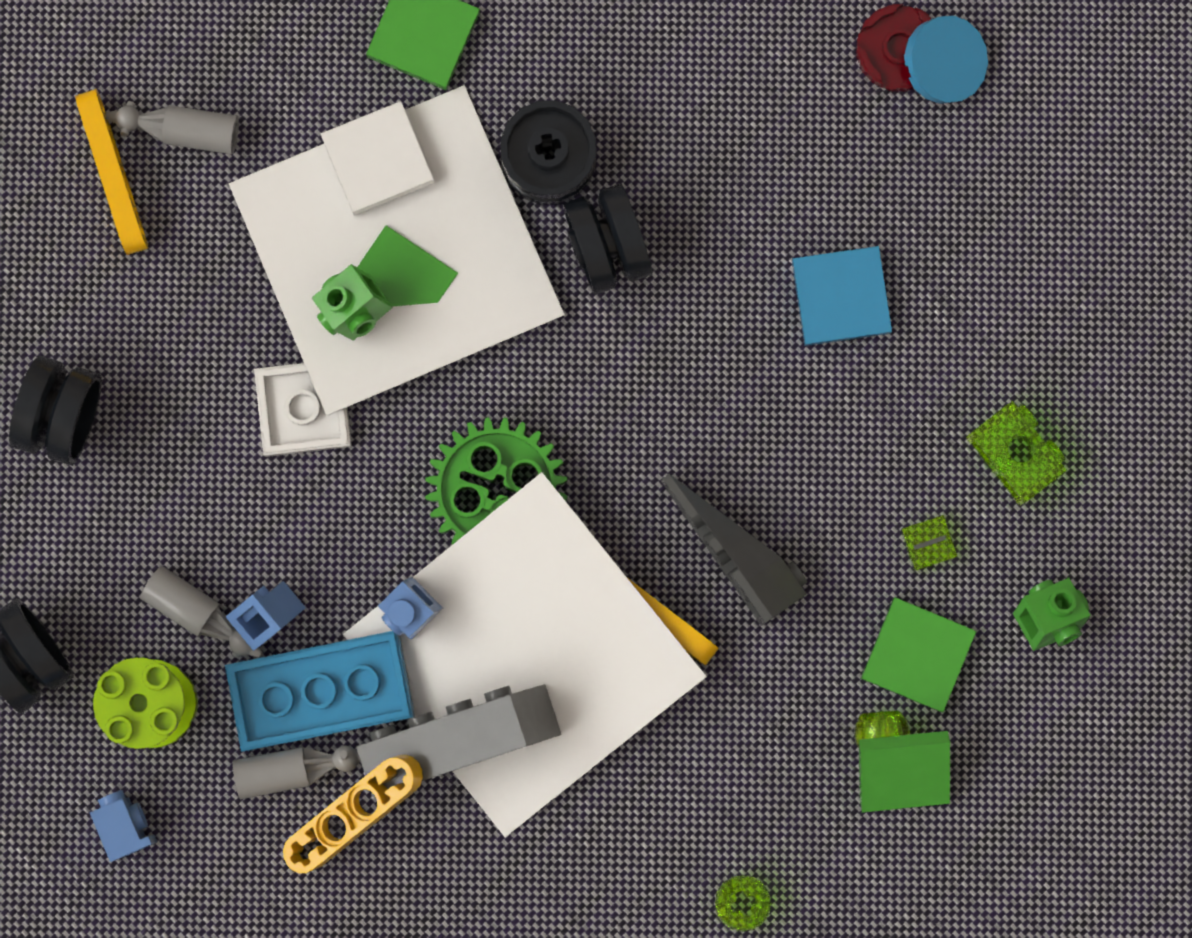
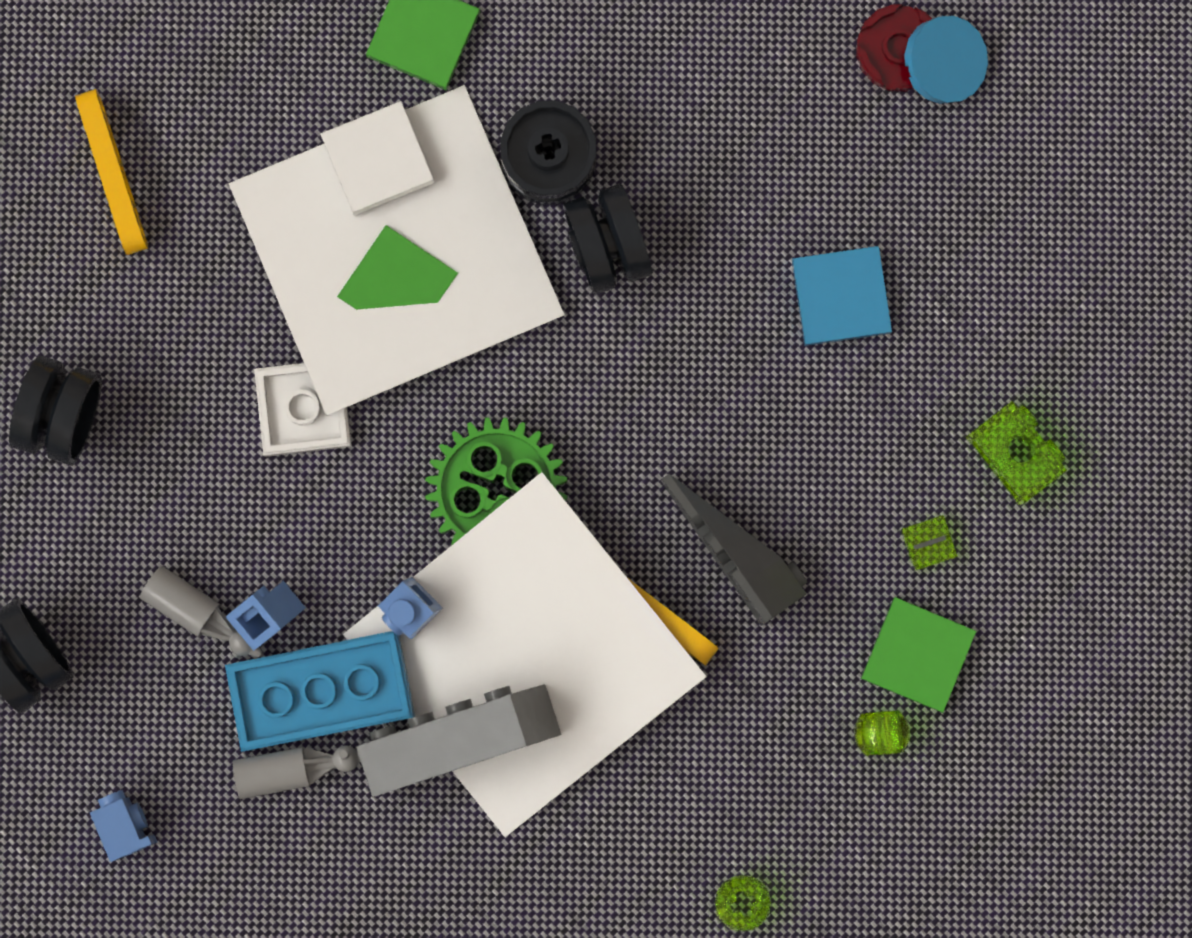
(144, 703): lime piece -> none
(181, 126): light grey wheel -> none
(350, 303): bright green brick -> none
(350, 811): yellow beam -> none
(904, 771): bright green tile -> none
(1052, 614): bright green brick -> none

